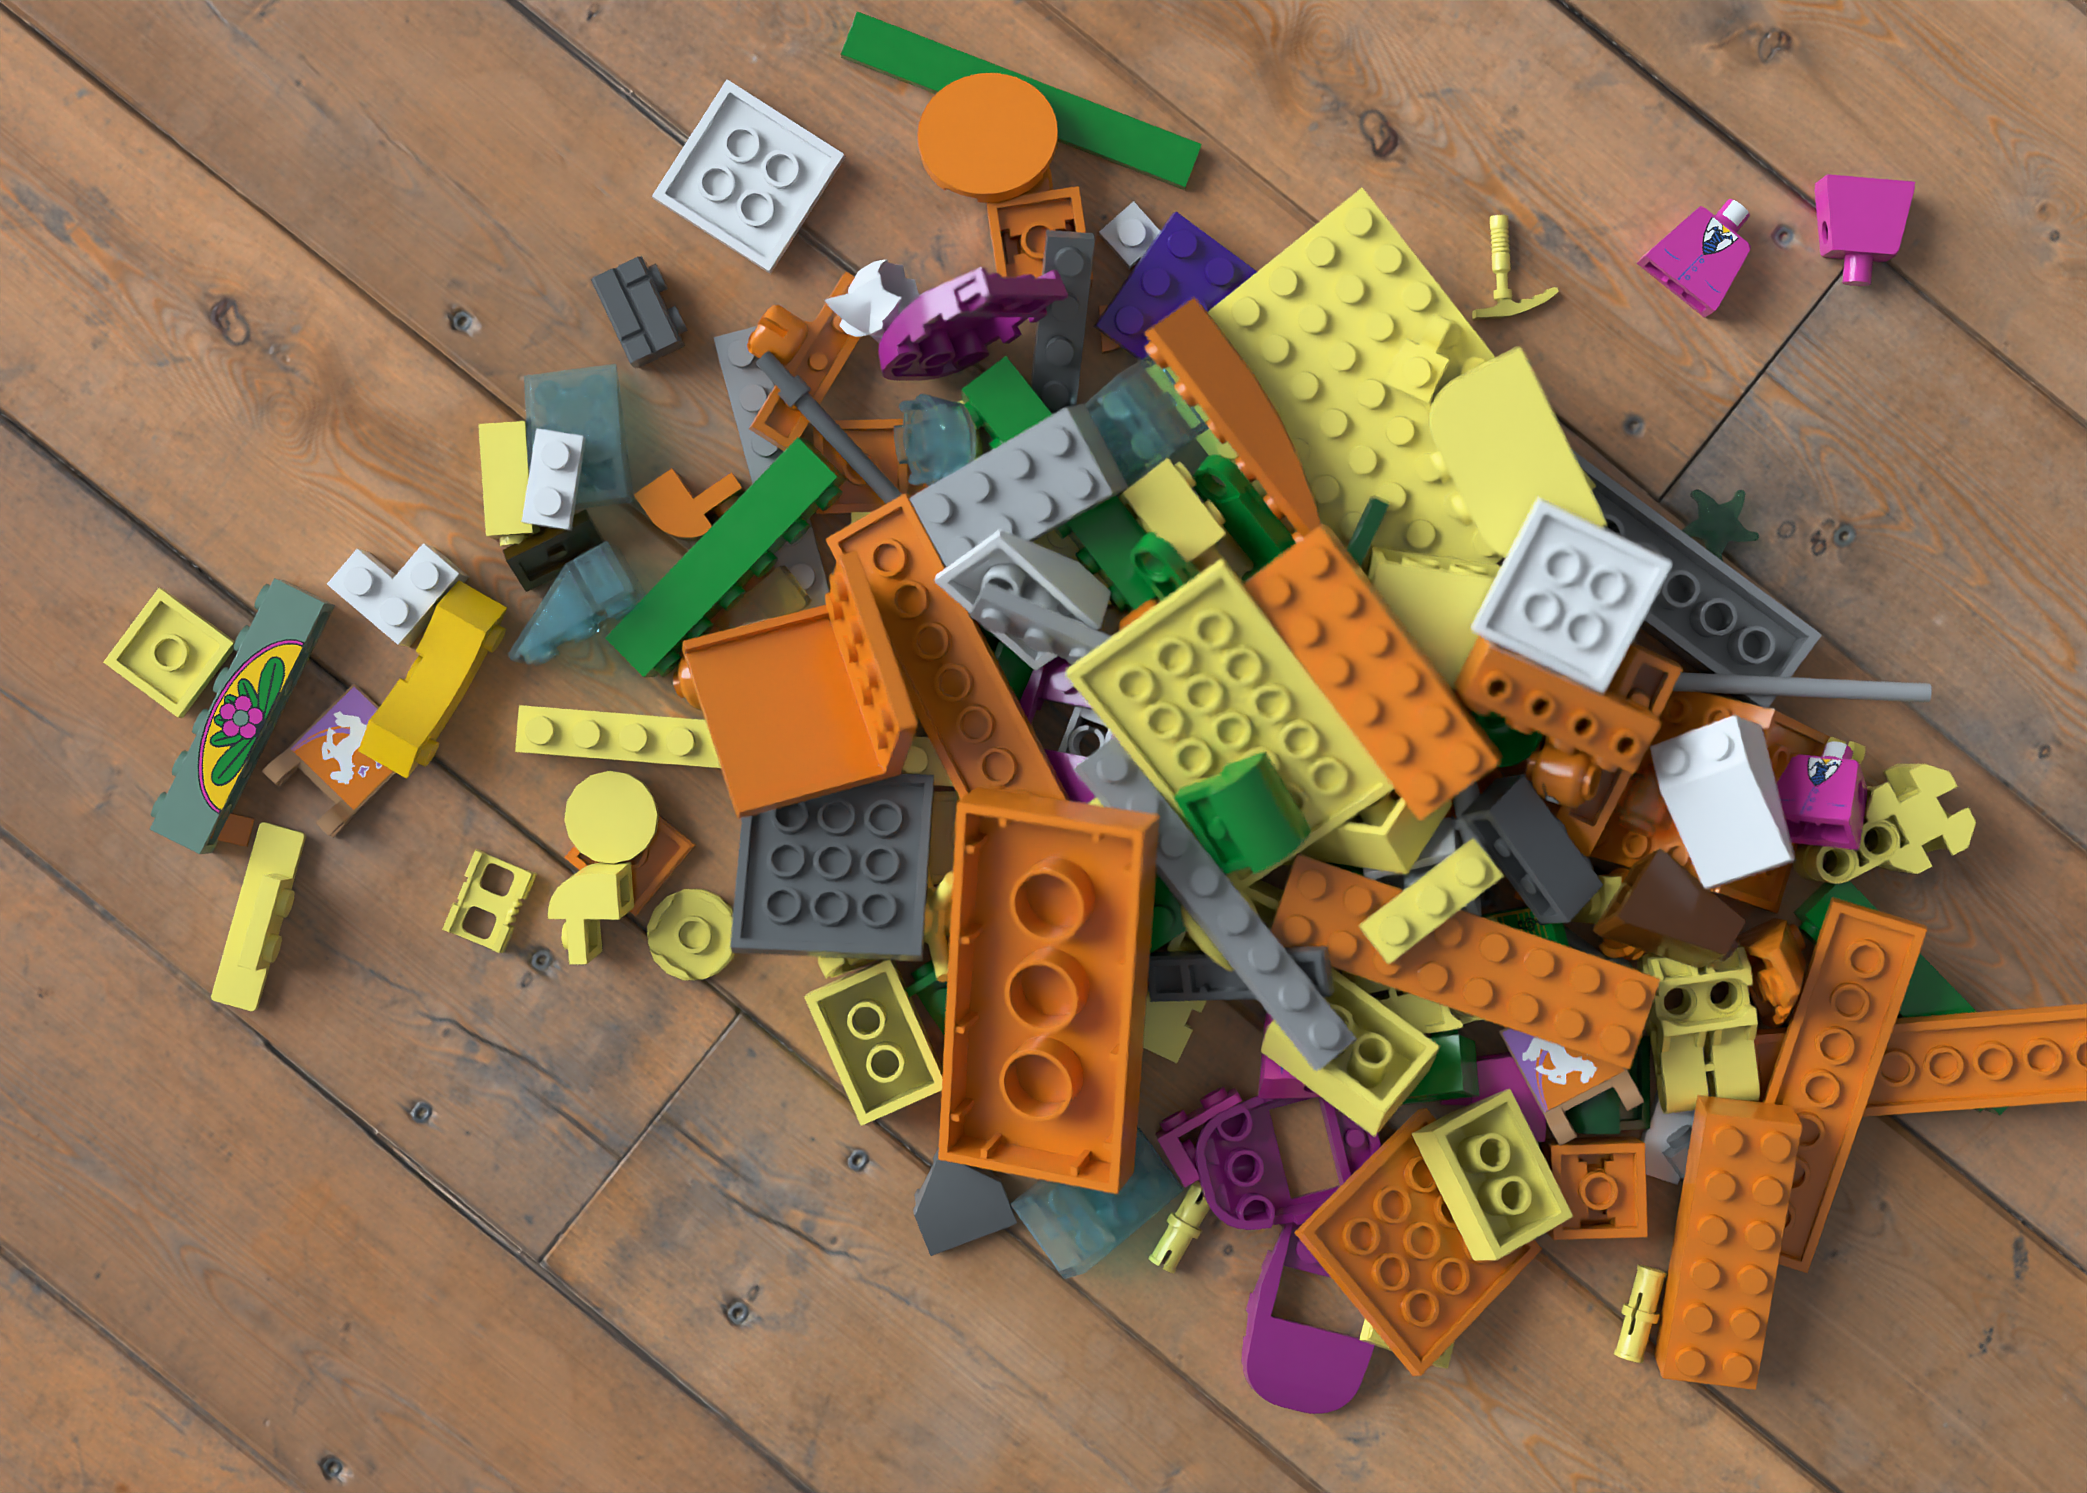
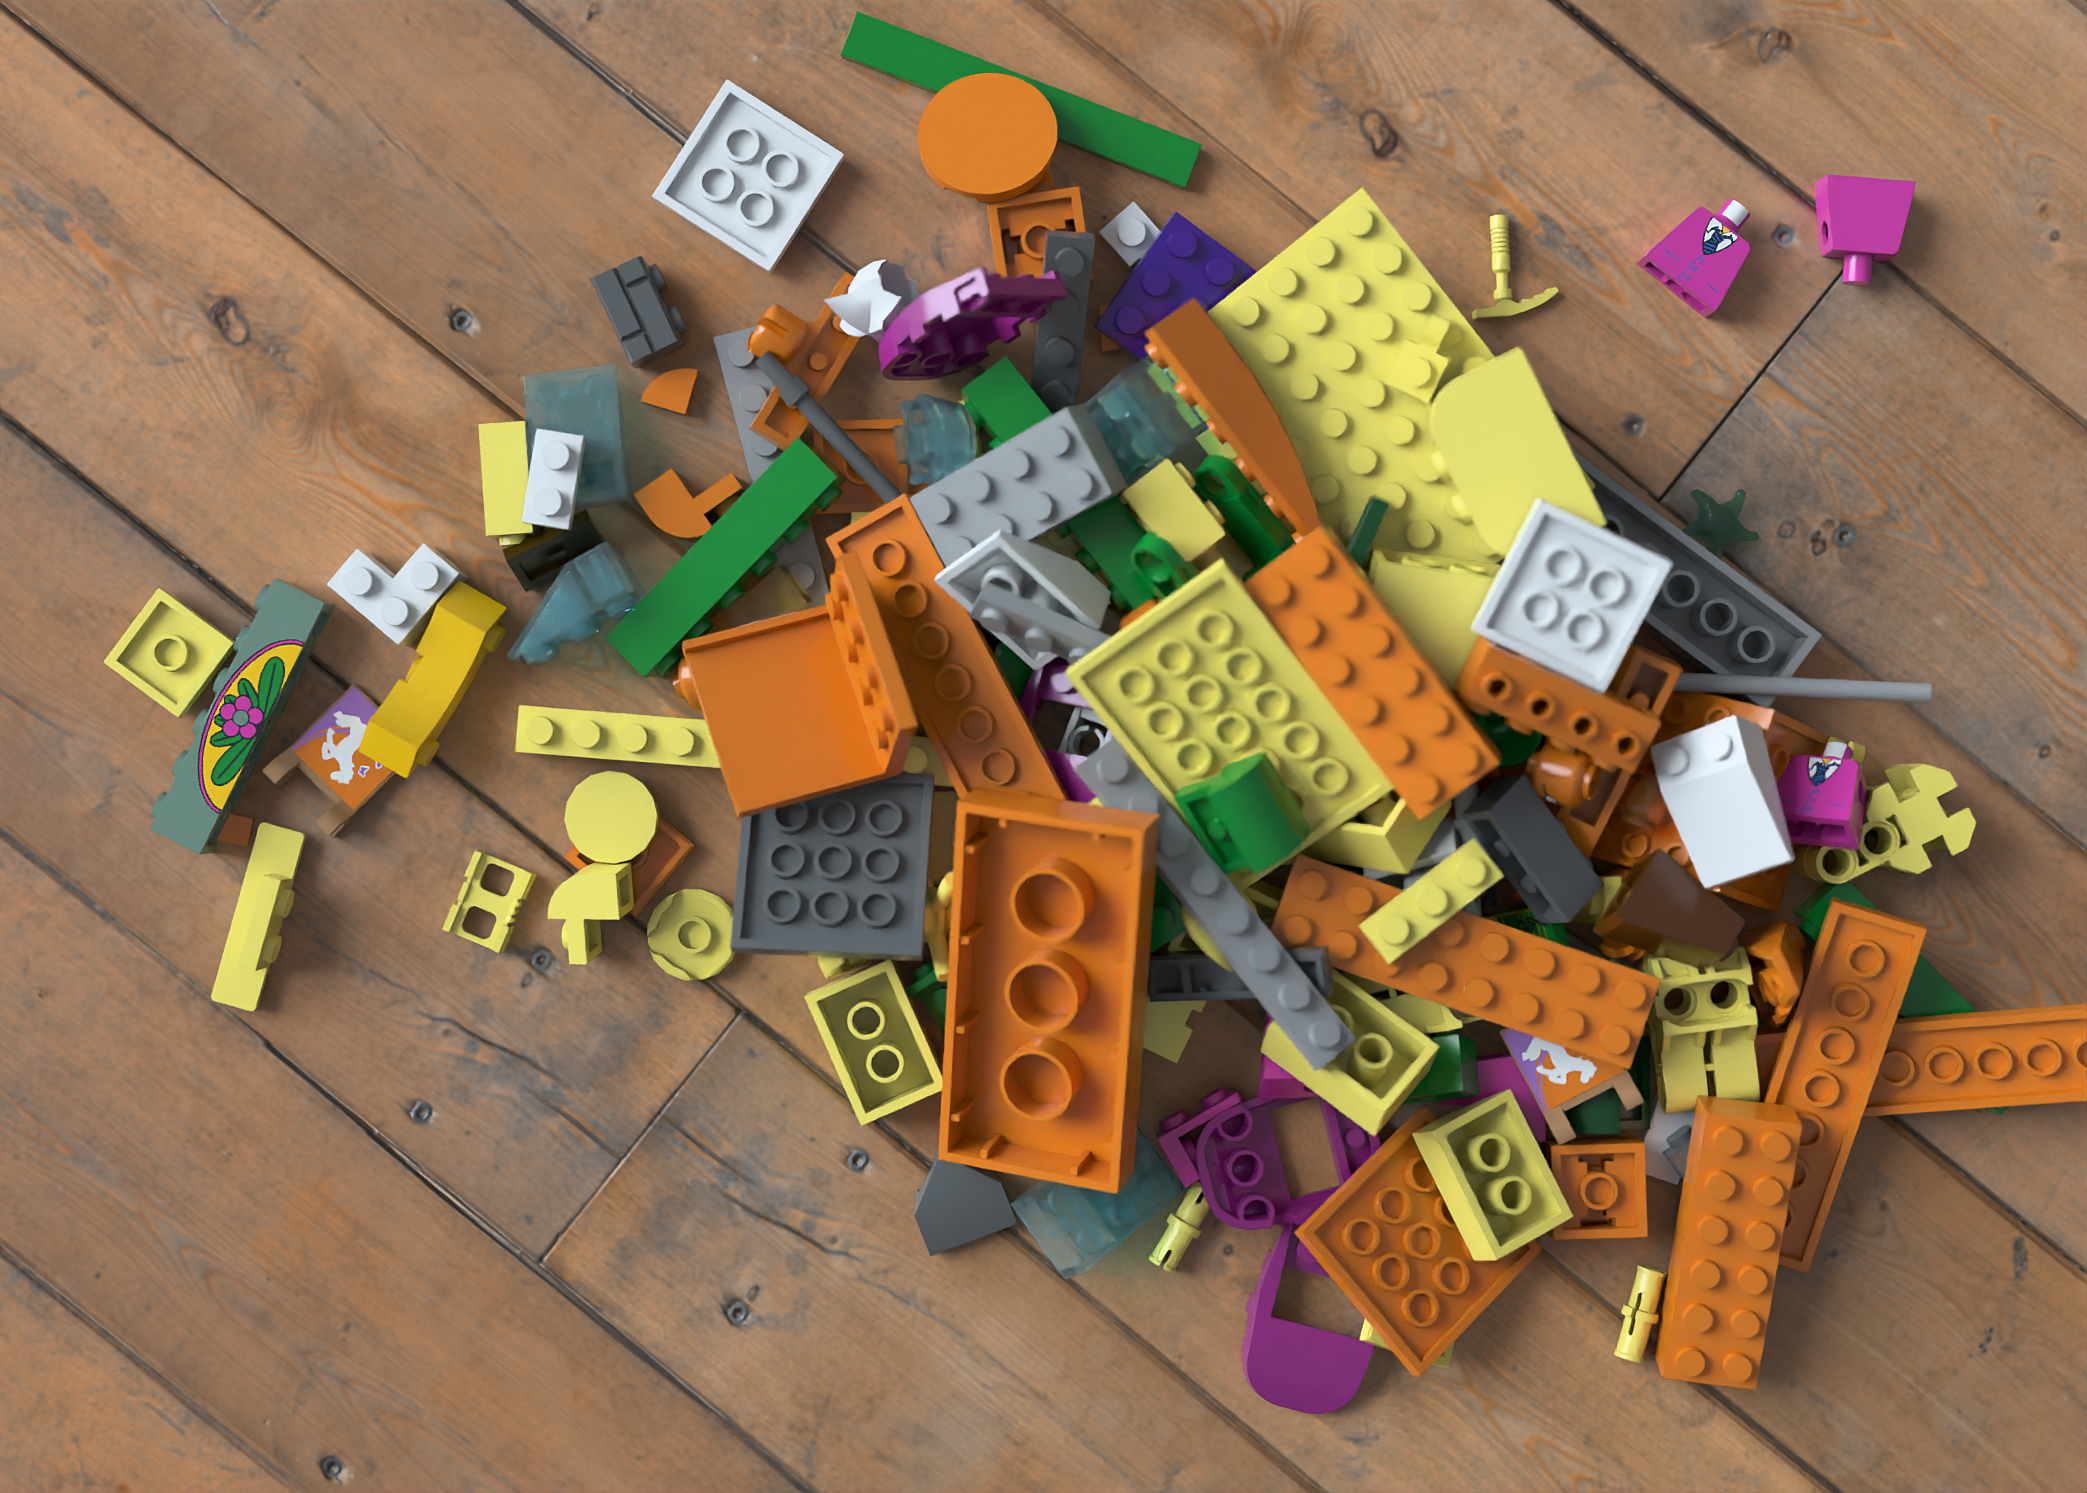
(672, 390): none -> orange tile

